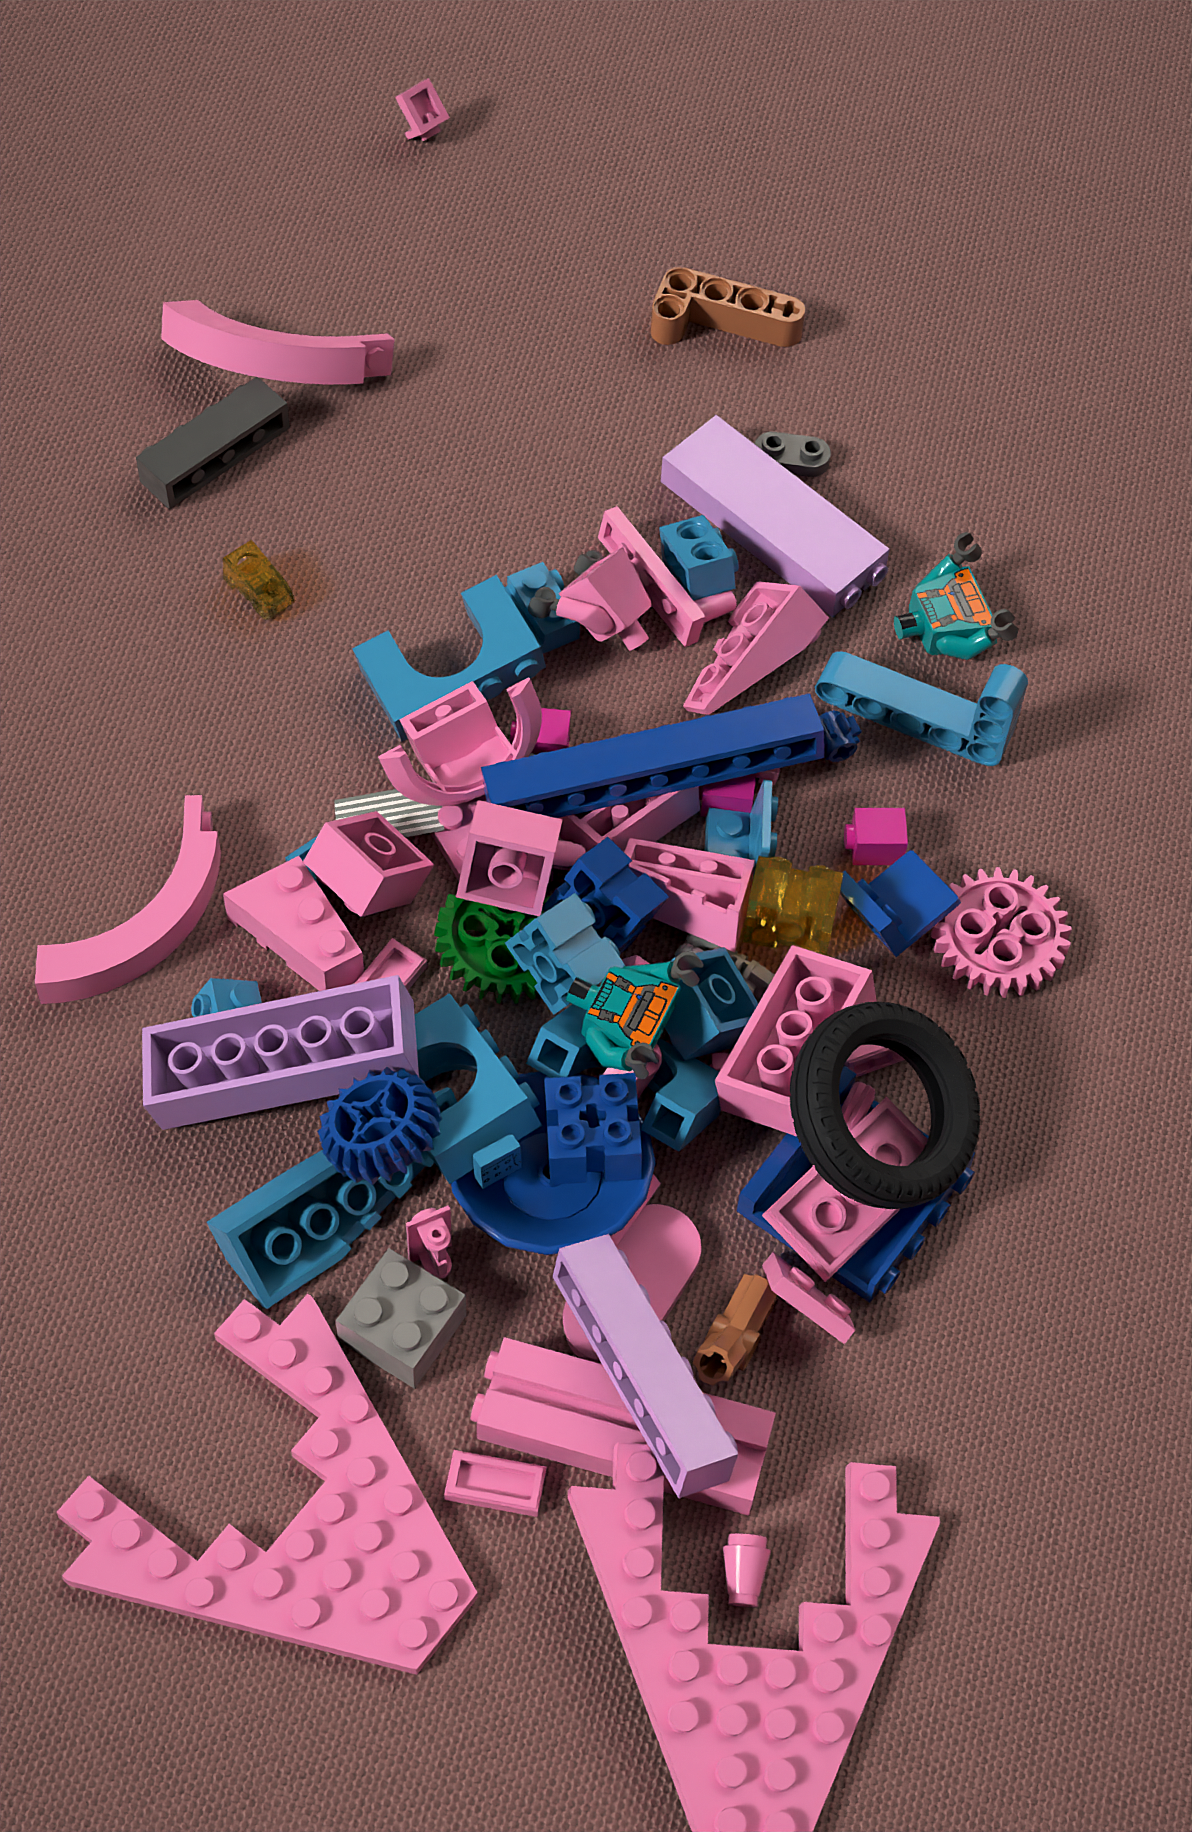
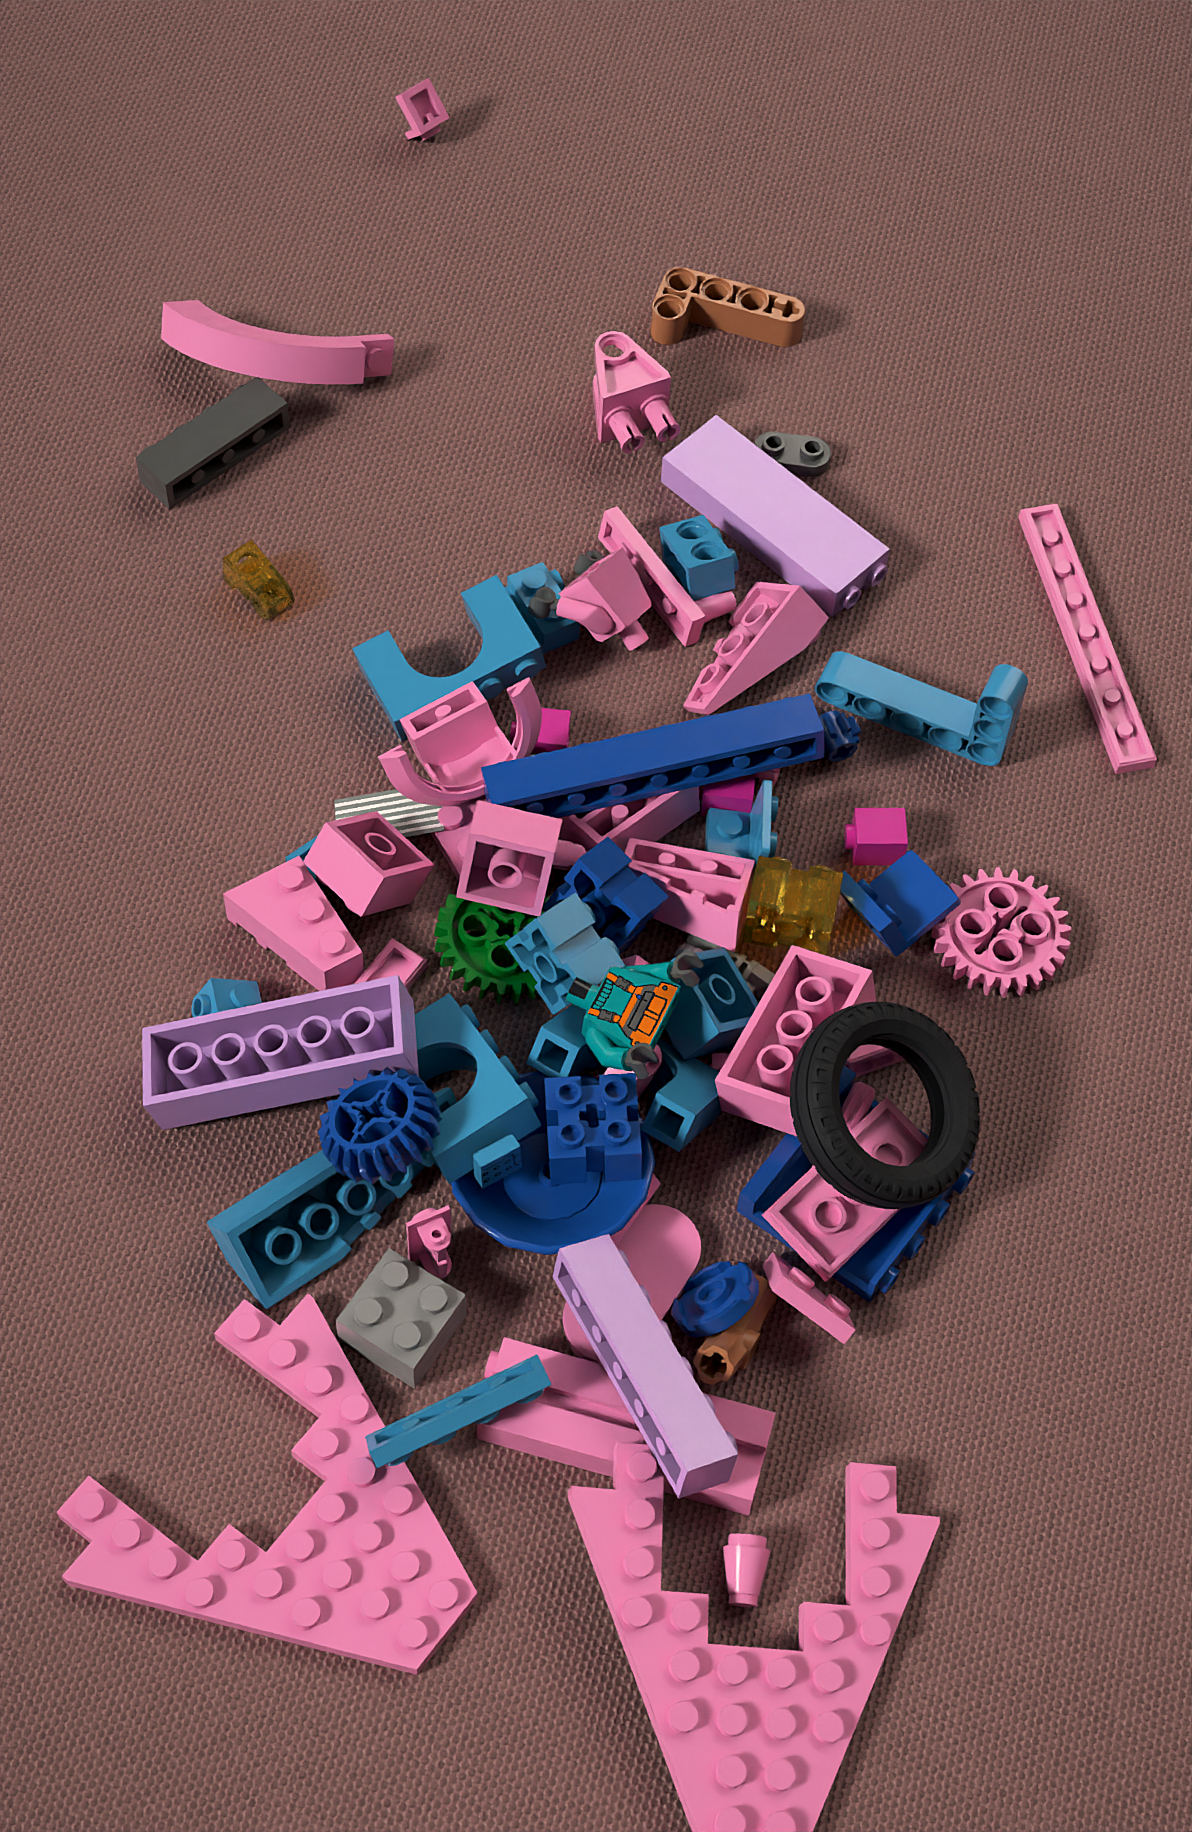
(149, 937): bright pink arch -> none
(442, 1419): none -> dark azure plate
(495, 1483): bright pink tile -> none
(630, 394): none -> bright pink piece
(715, 1298): none -> blue tile
(951, 610): torso -> none
(1087, 639): none -> bright pink tile

